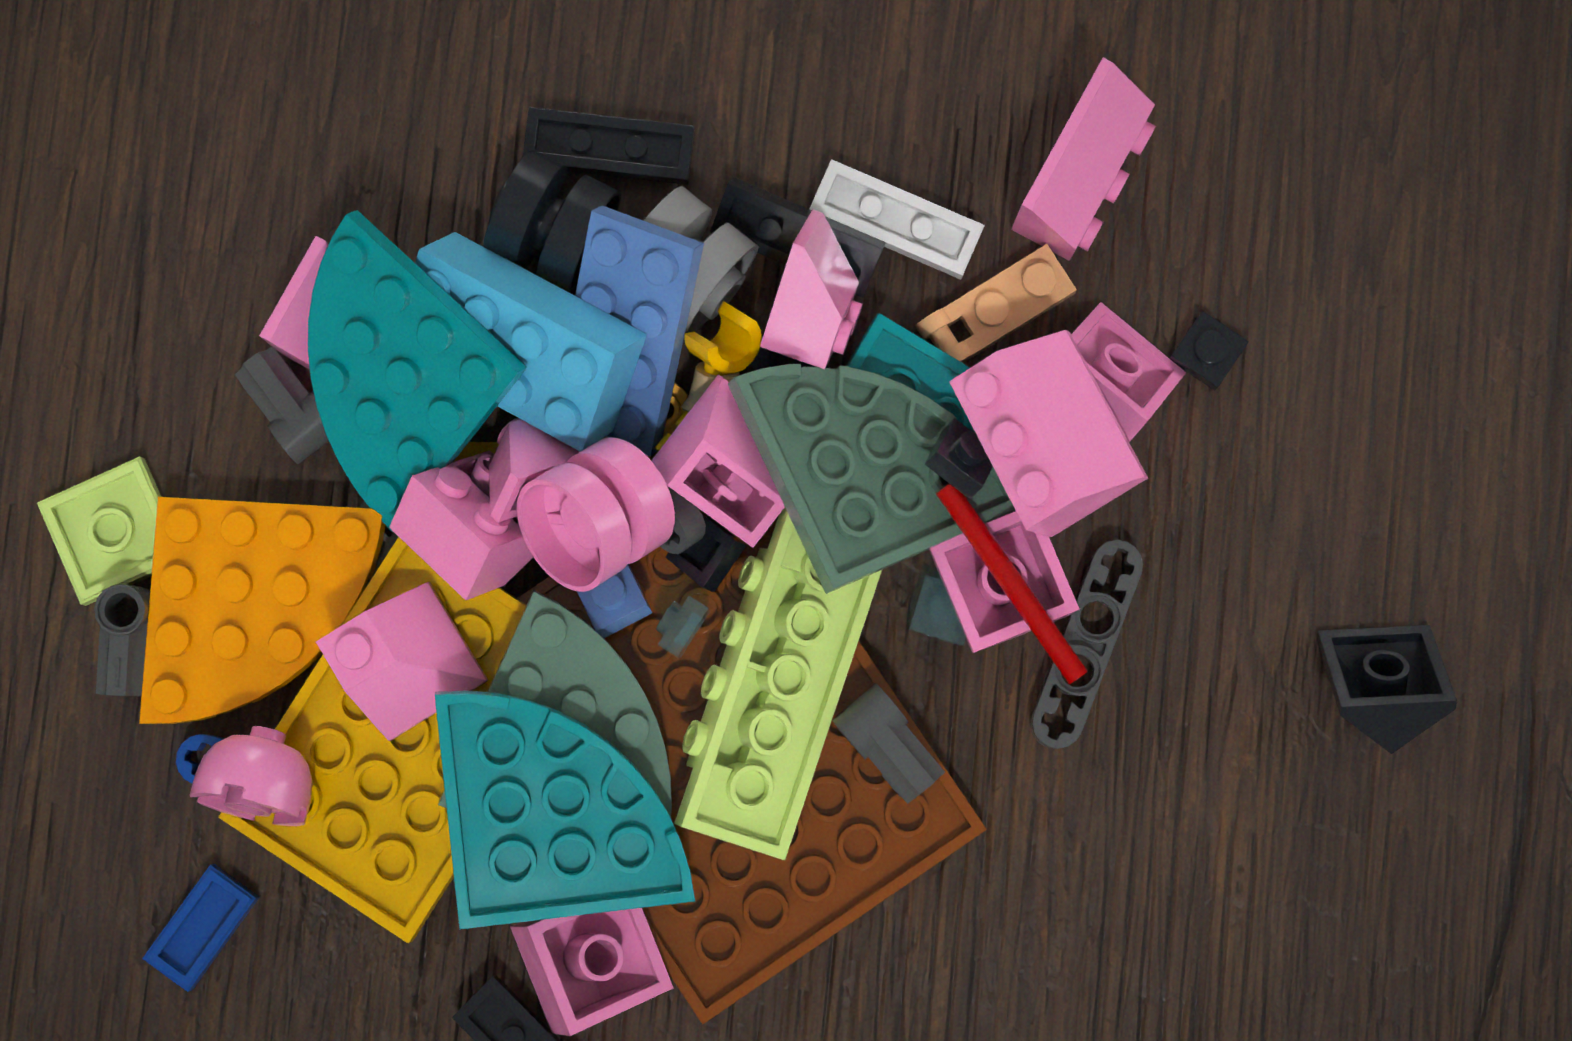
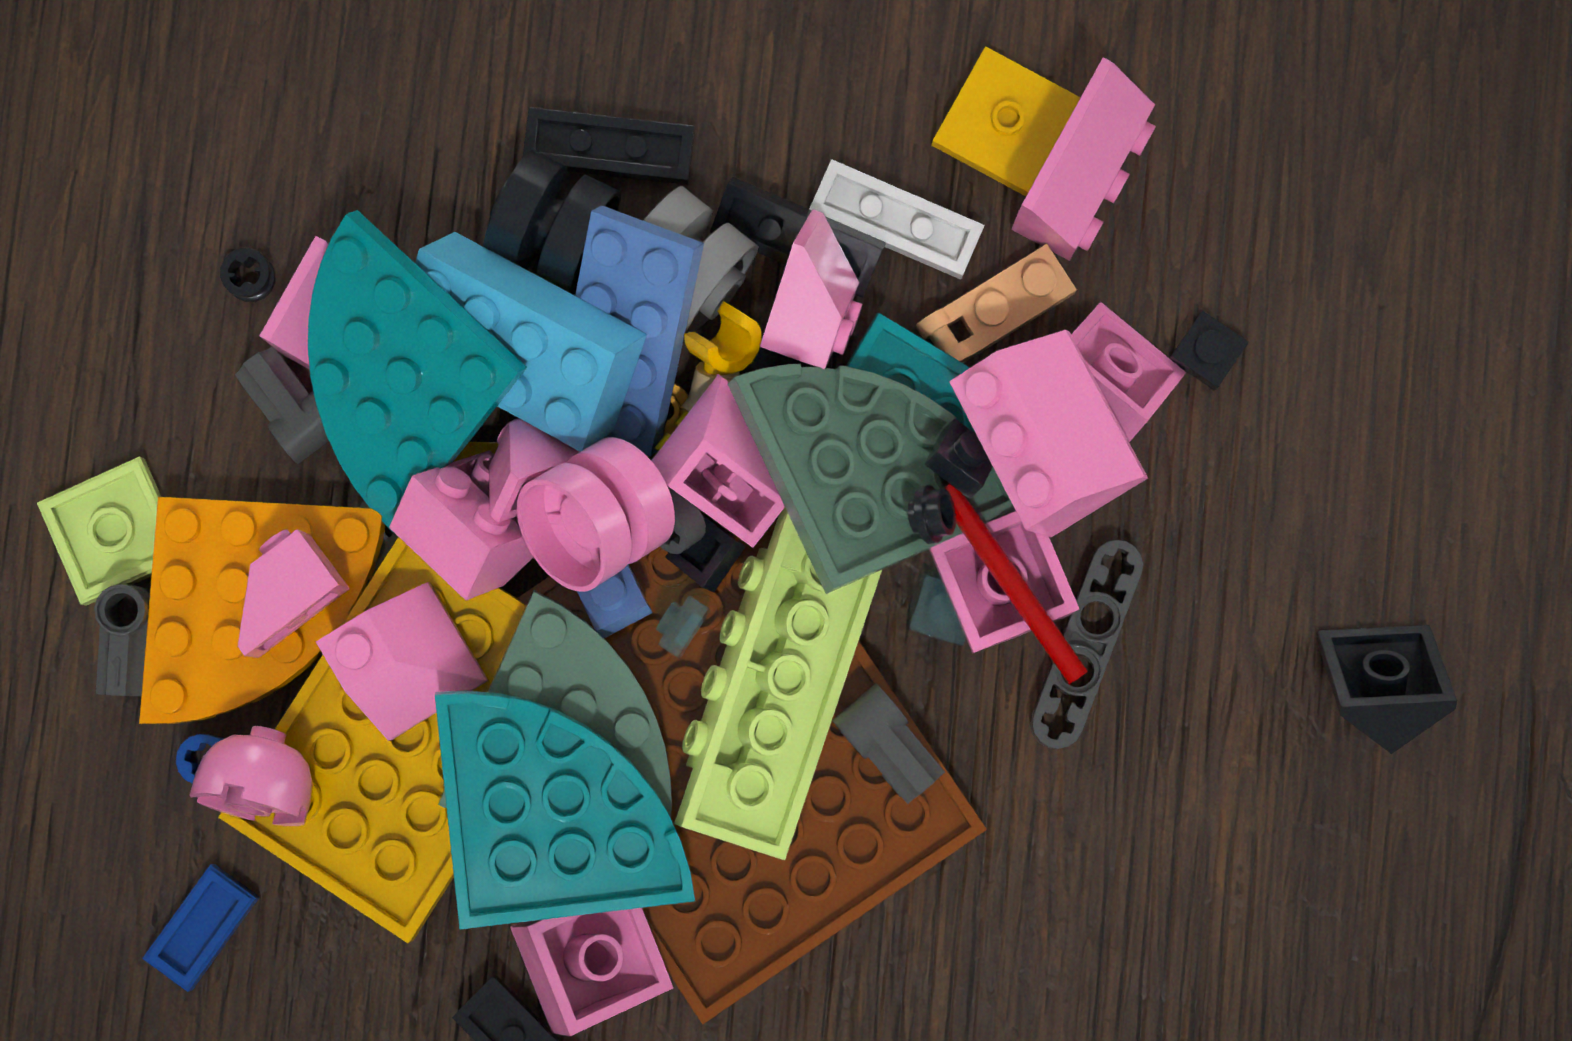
(247, 292): none -> black bush
(285, 590): none -> bright pink slope
(932, 514): none -> black plate
(1005, 121): none -> yellow plate

